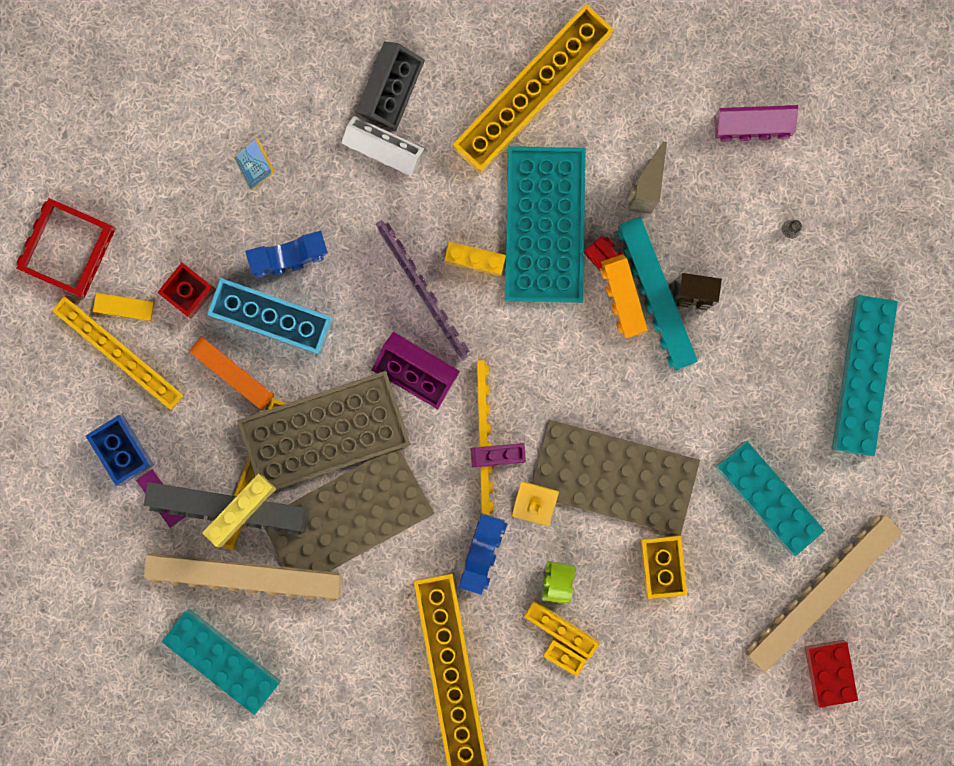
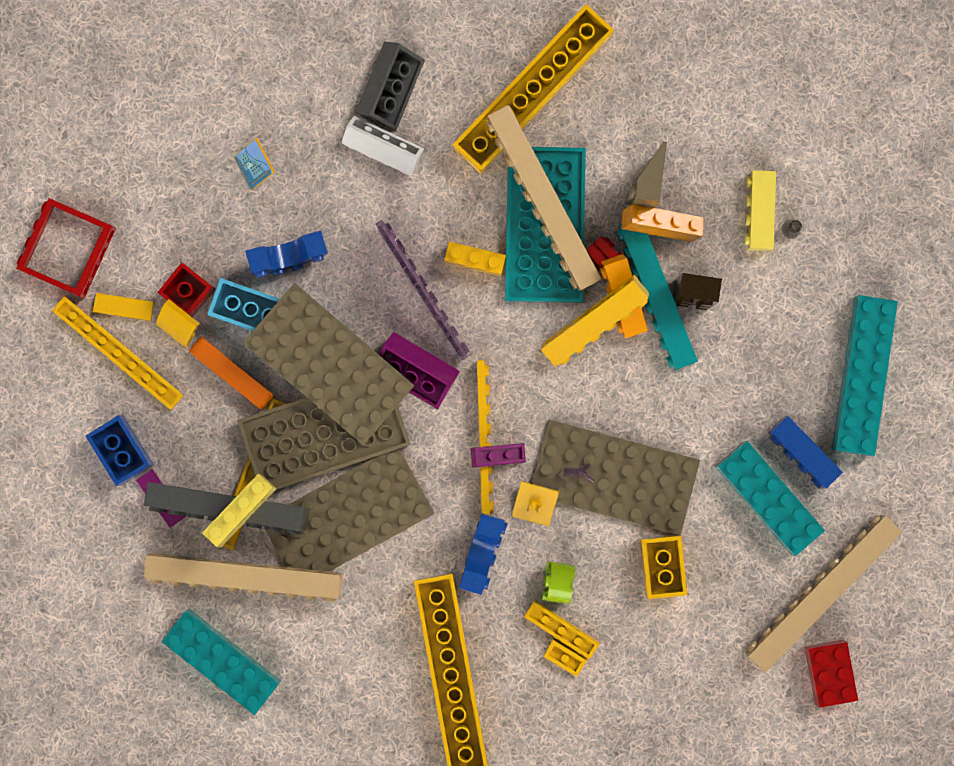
(177, 323): none -> yellow slope
(328, 364): none -> dark tan plate
(543, 198): none -> tan brick
(579, 472): none -> bar
(594, 321): none -> yellow brick
(662, 223): none -> light orange brick
(755, 122): slope -> none
(761, 210): none -> light yellow brick
(805, 452): none -> blue brick

